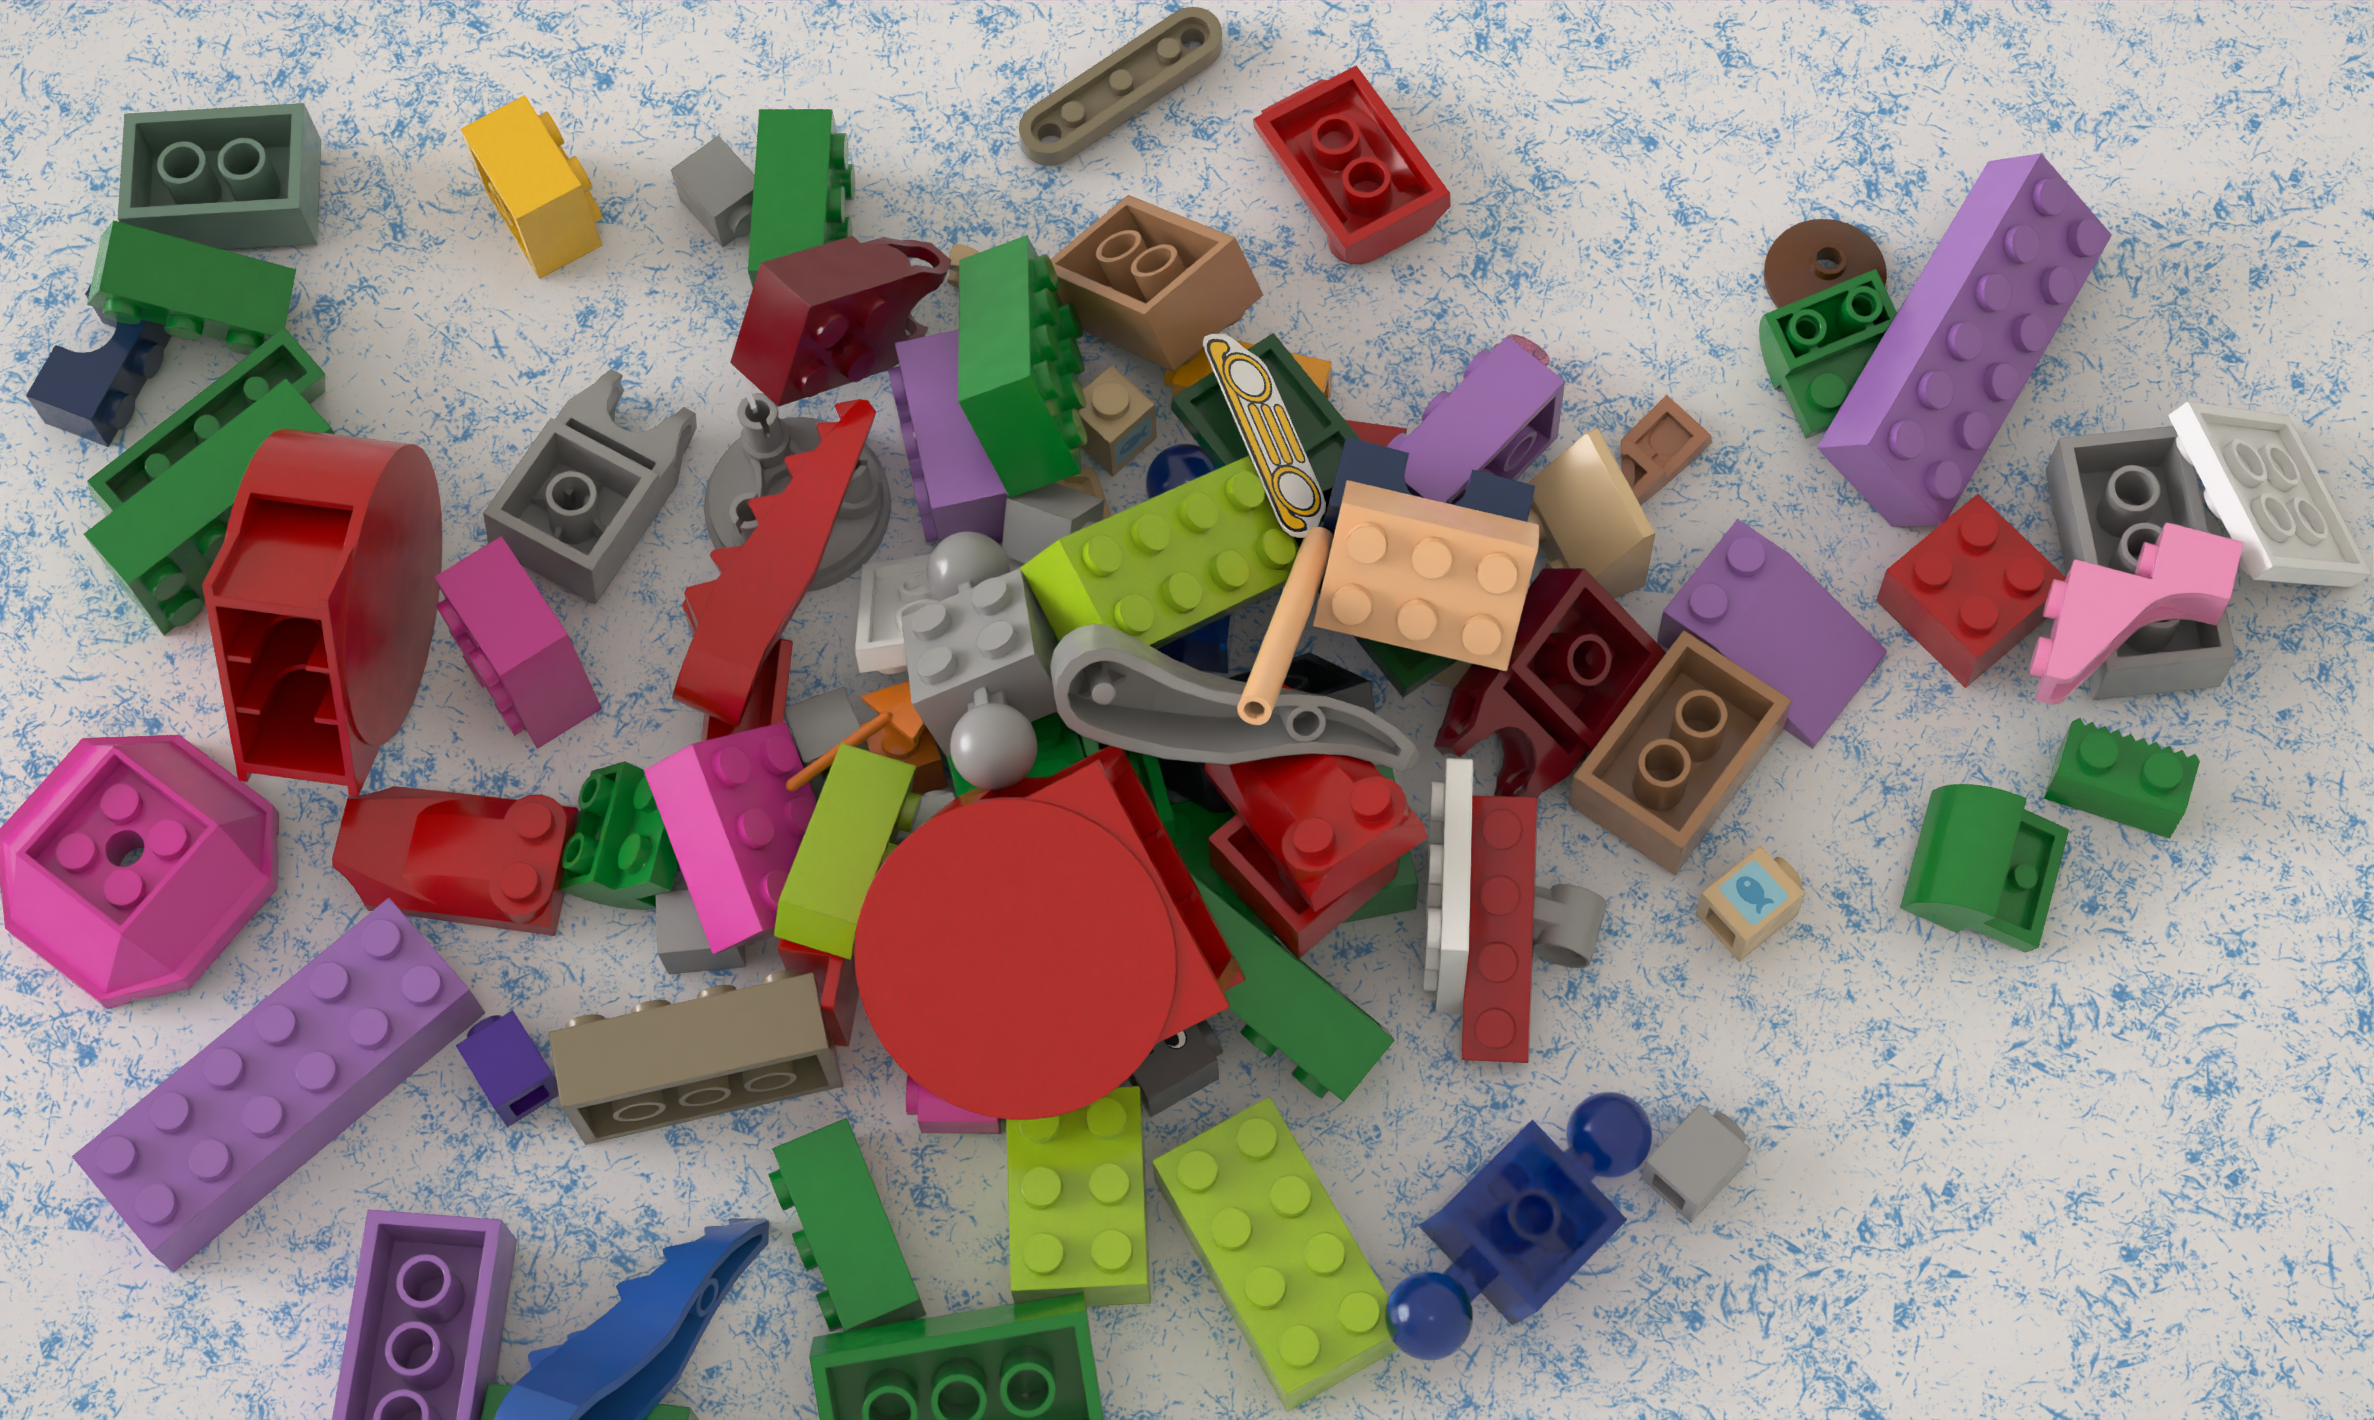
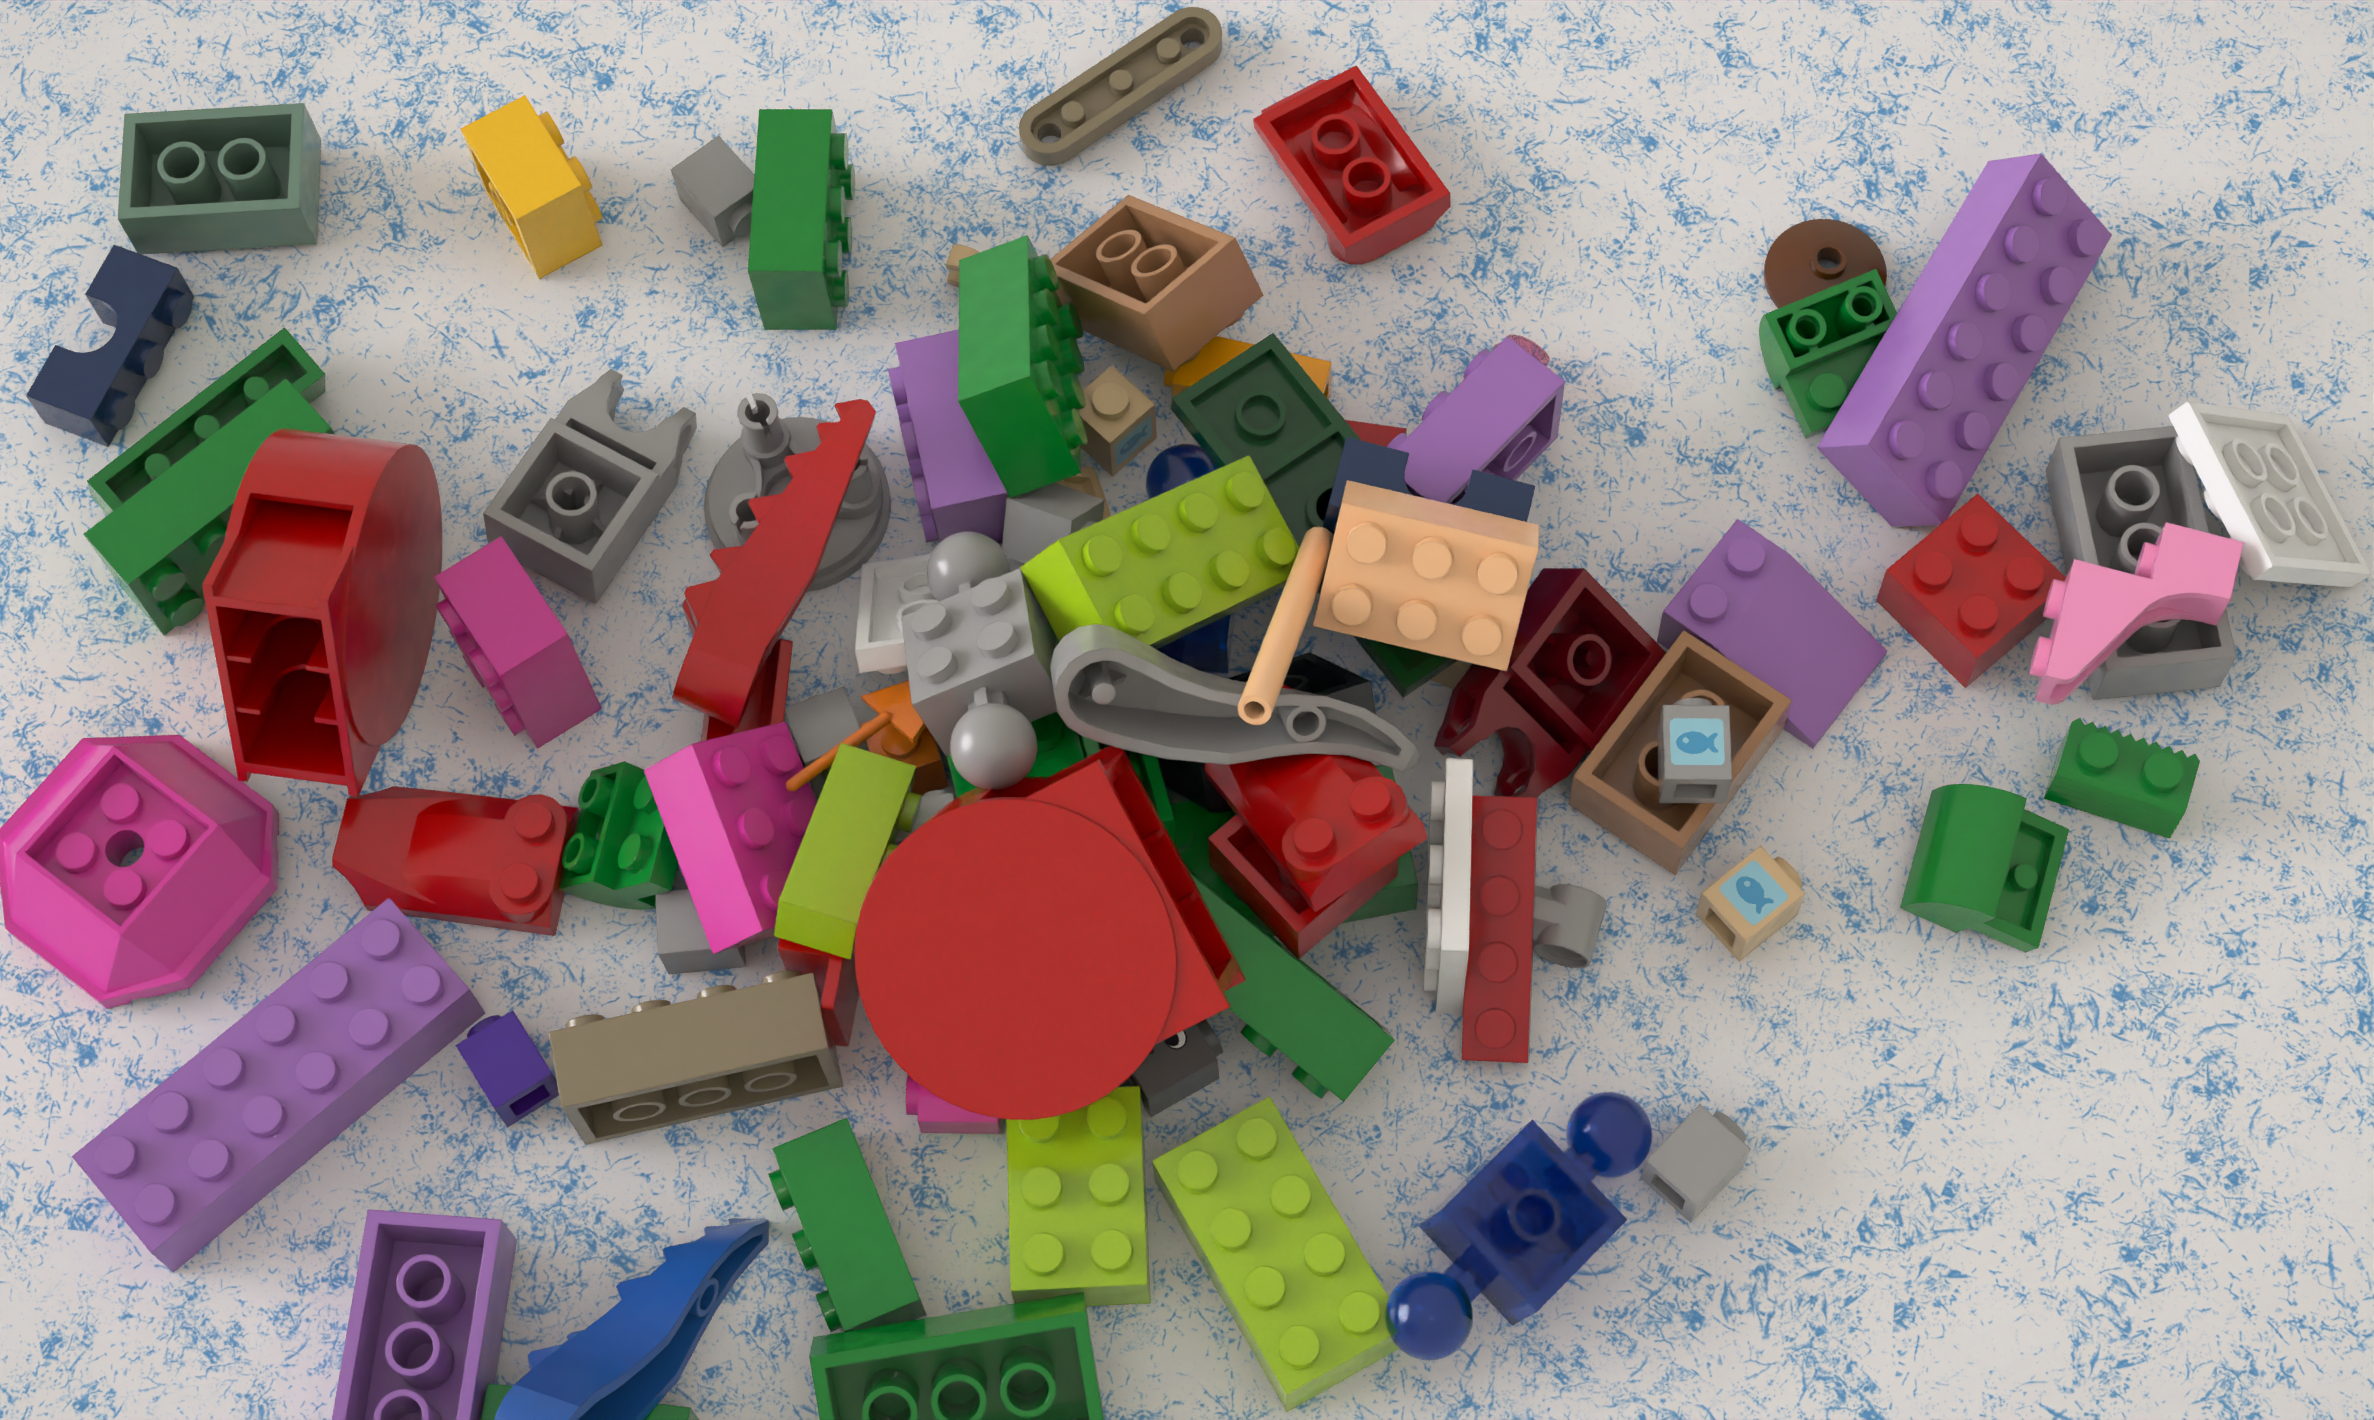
(189, 288): green brick -> none
(833, 314): dark red brick -> none
(1267, 434): sticker -> none
(1592, 517): tan slope -> none
(1660, 448): nougat slope -> none
(1694, 752): none -> light grey brick

